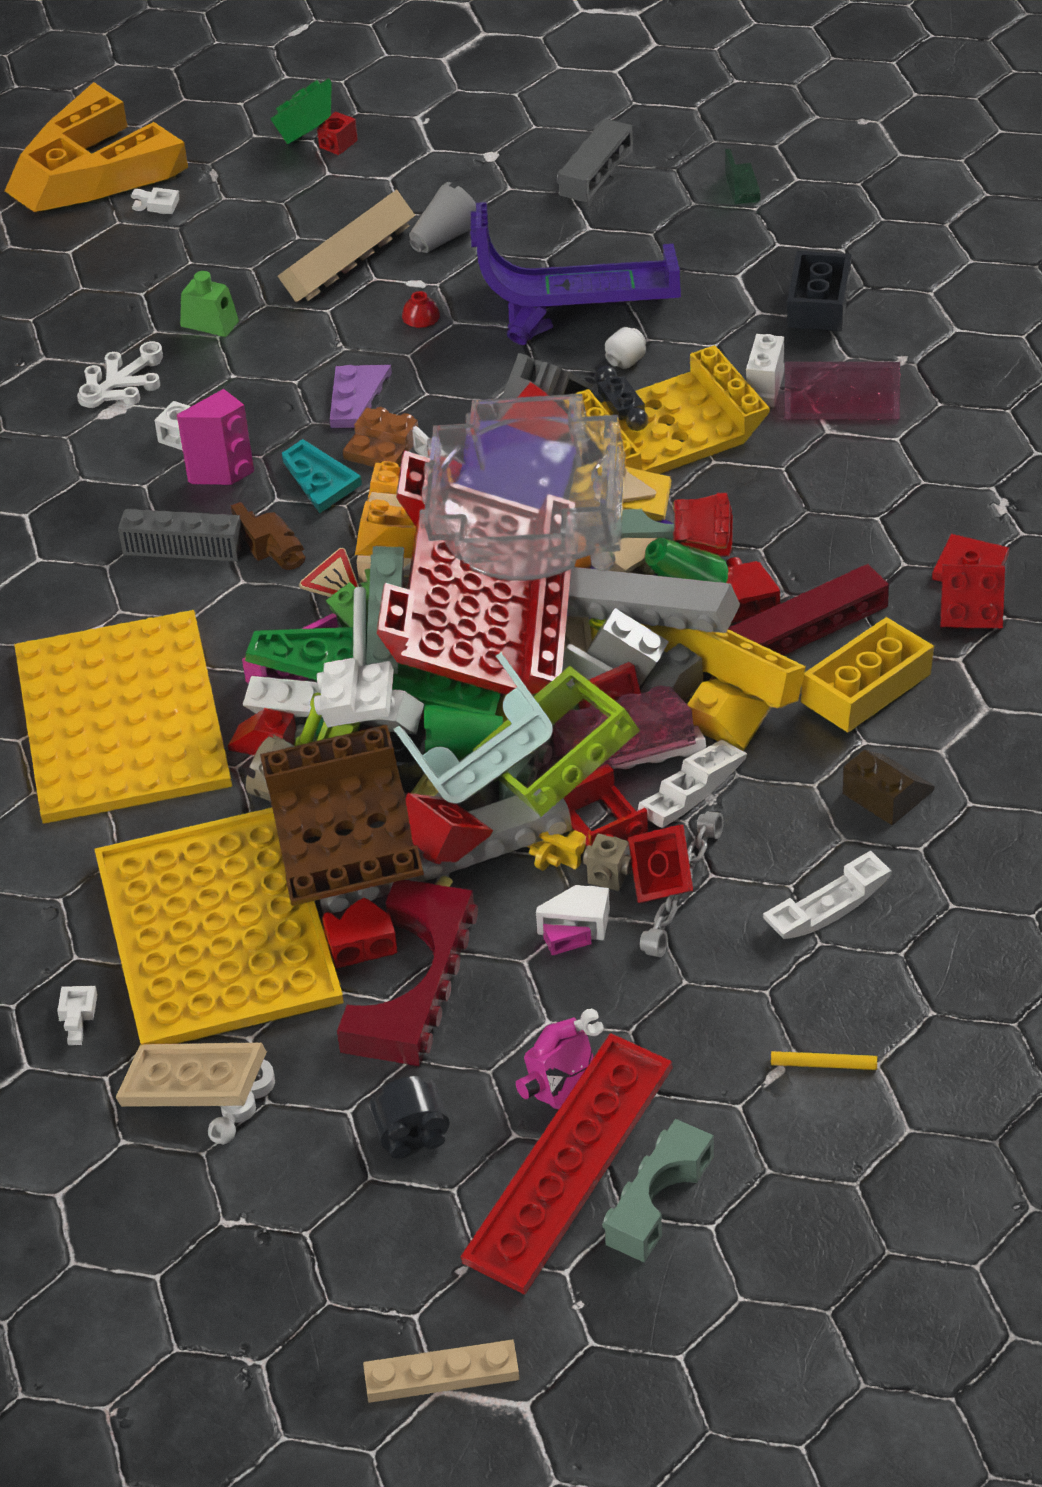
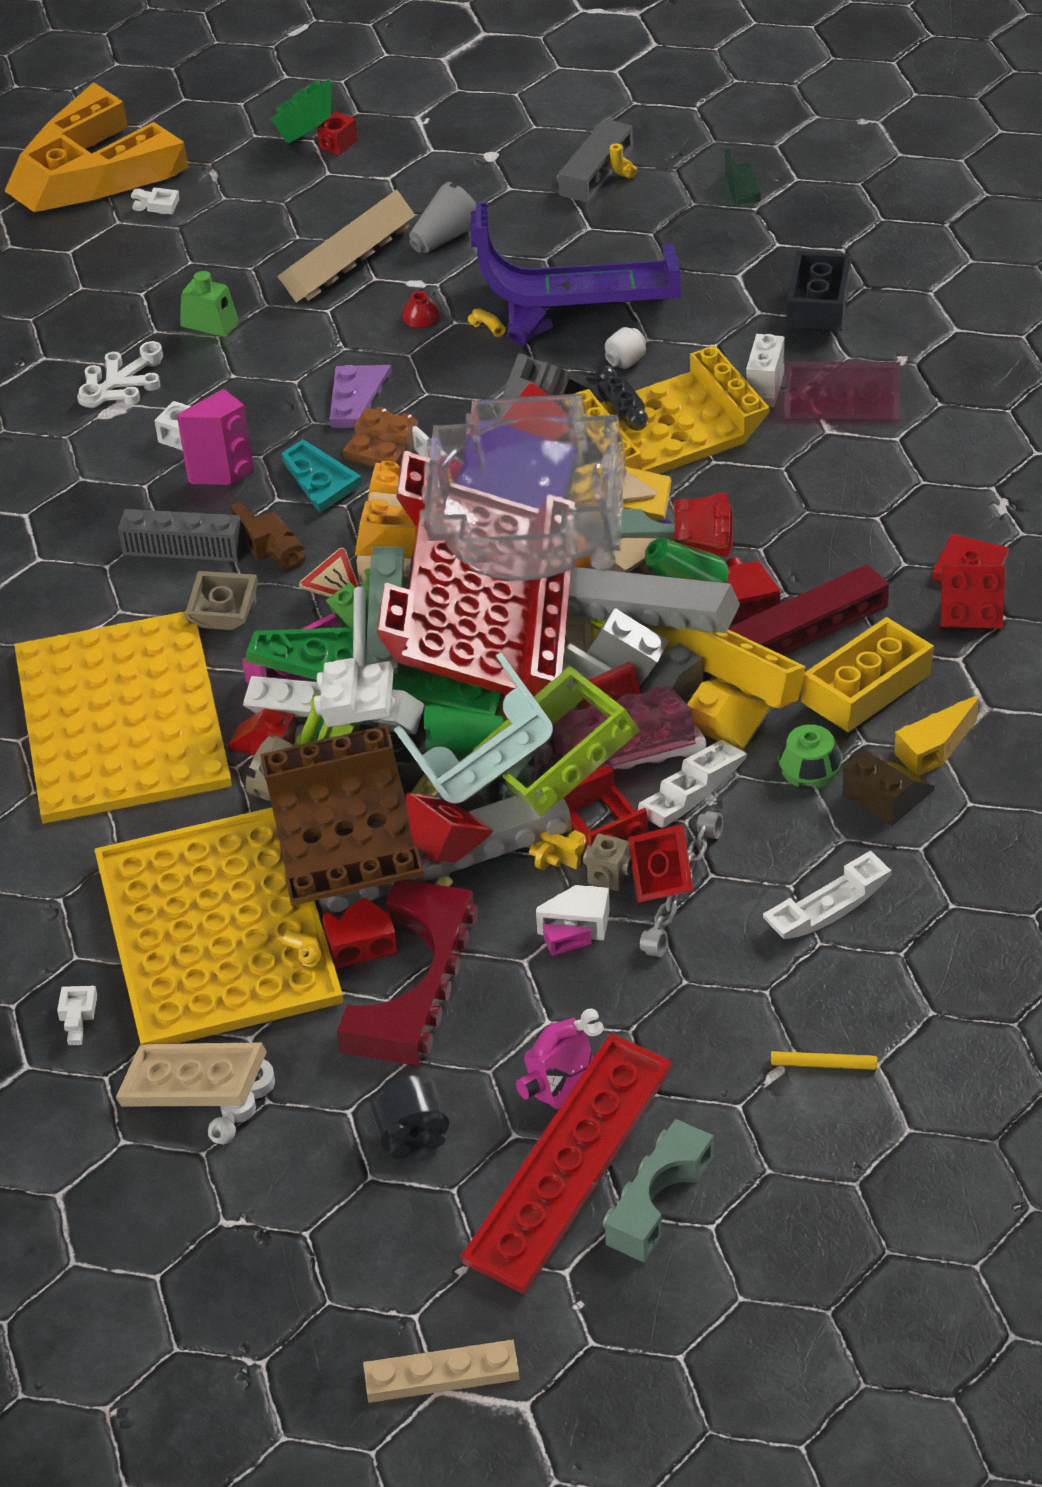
(221, 599): none -> dark tan slope
(306, 945): none -> yellow arm
(489, 319): none -> yellow arm
(619, 163): none -> yellow arm
(810, 756): none -> bright green cone
(933, 739): none -> yellow slope

